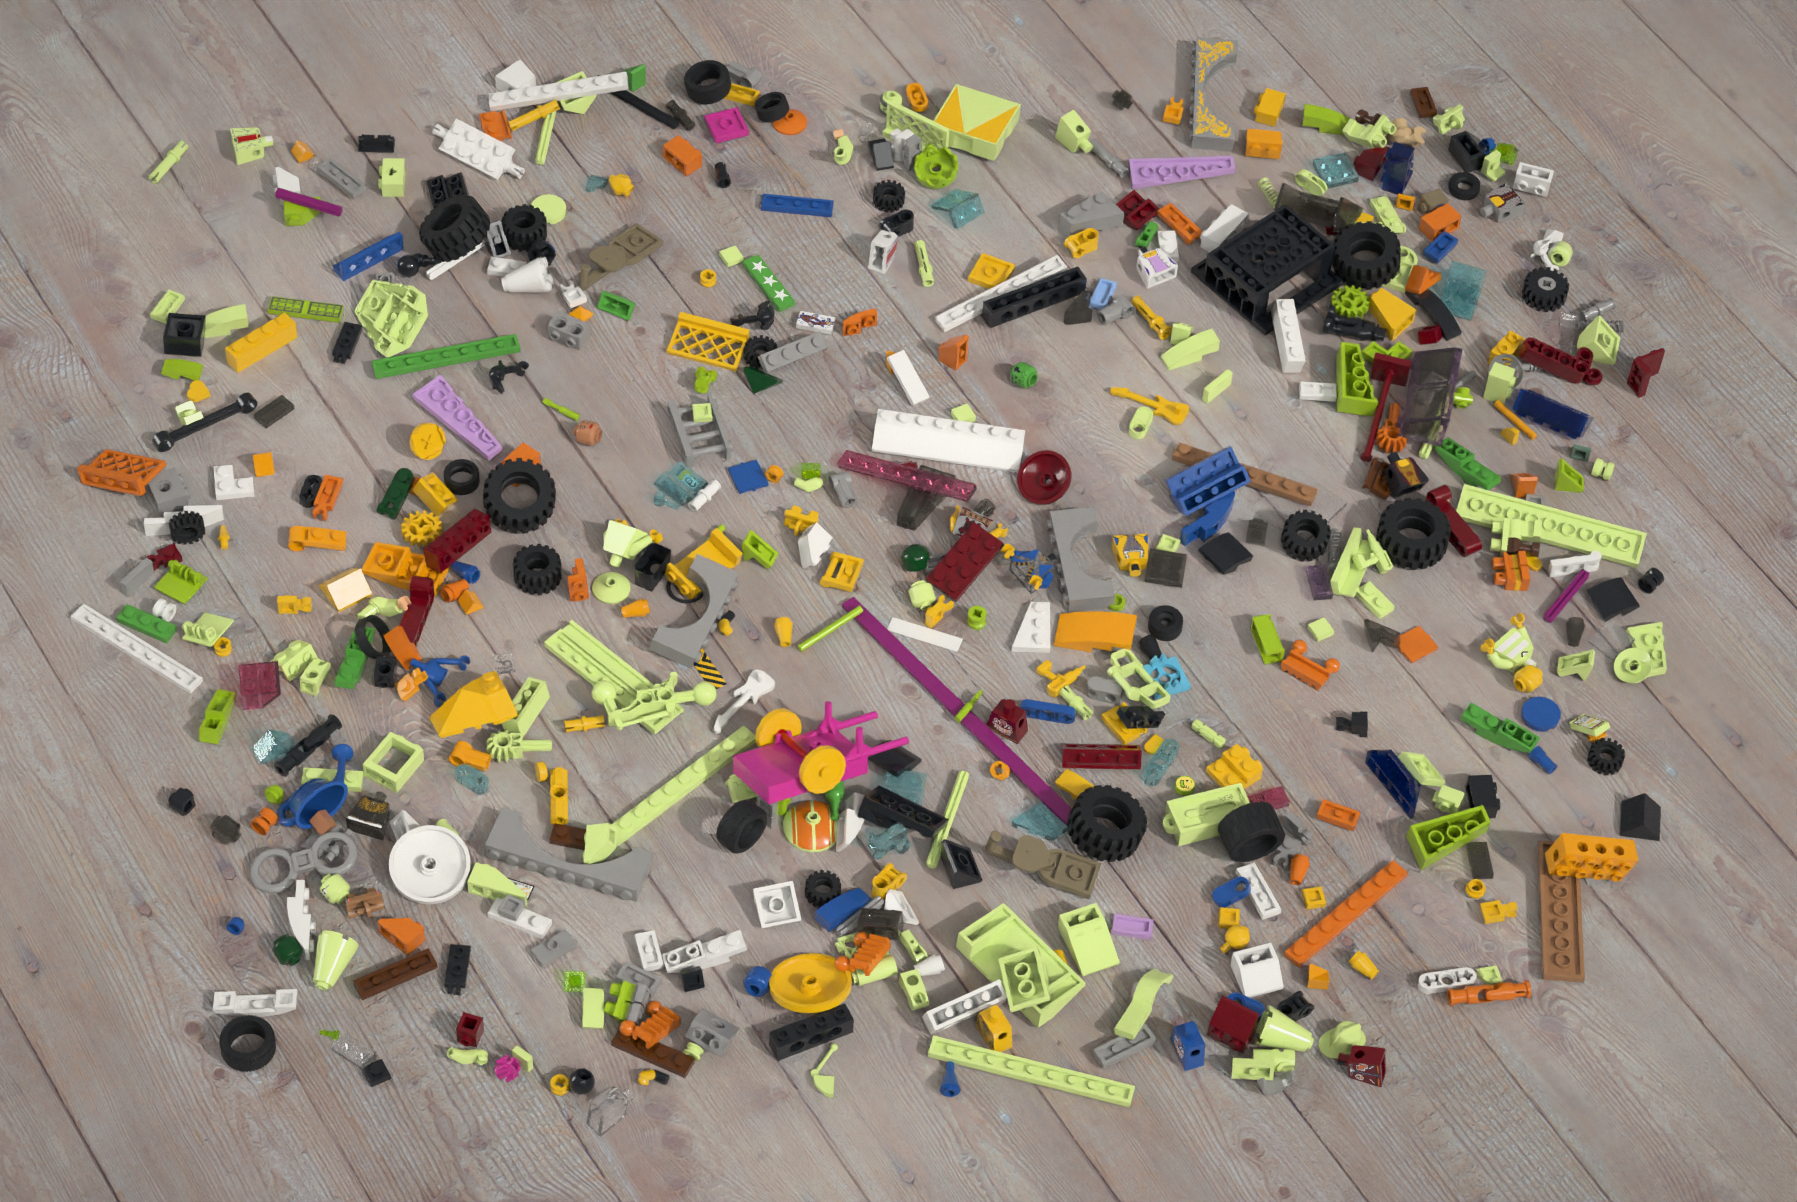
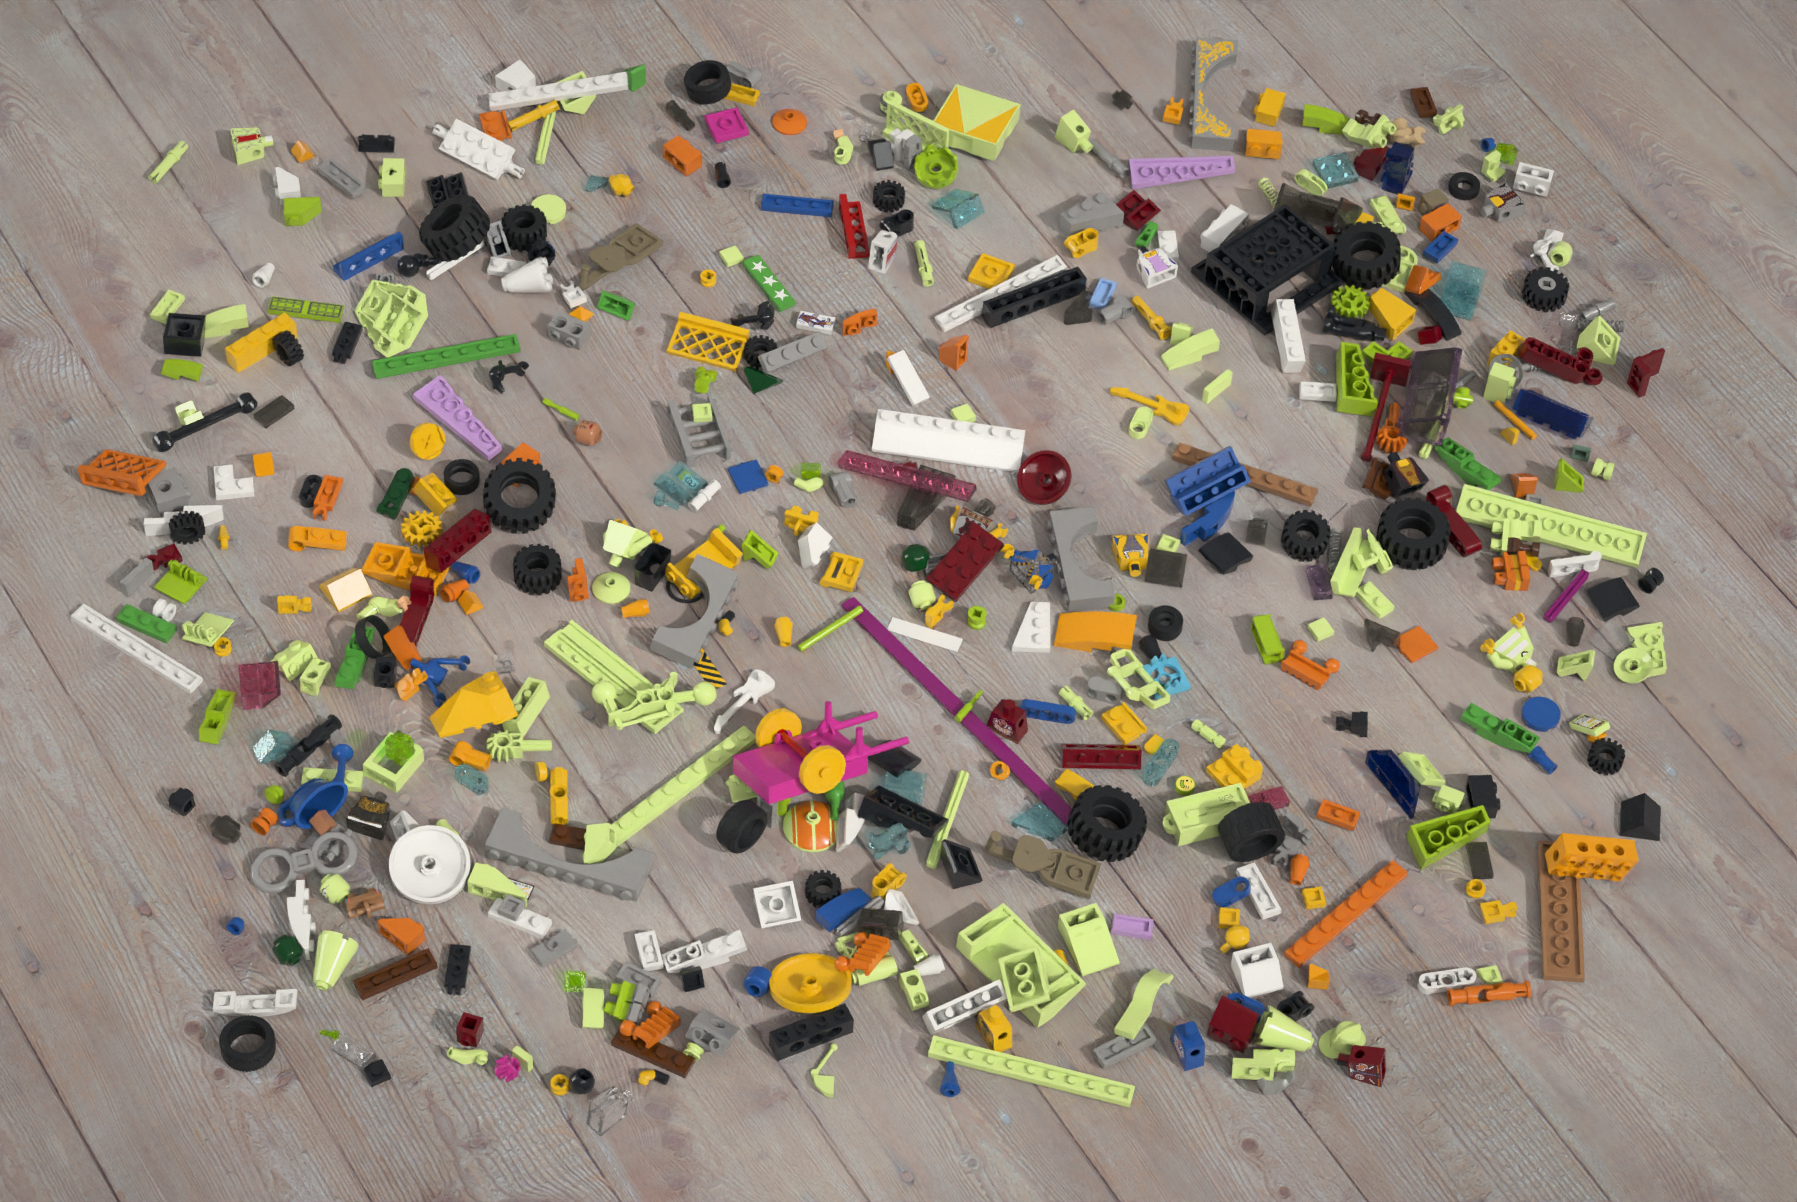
(197, 391): yellow tile -> none
(262, 276): none -> white cone
(288, 348): none -> black tyre
(309, 202): magenta axle -> none
(399, 747): none -> clear neon green brick
(584, 723): yellow pin -> none
(647, 108): black axle -> none
(774, 113): black tyre -> none
(849, 229): none -> red fence
(1024, 375): bright green head -> none
(1058, 681): yellow piece -> none
(1140, 717): black bracket -> none
(1179, 223): orange plate -> none
(1363, 964): yellow cone -> none
(1468, 151): black slope -> none

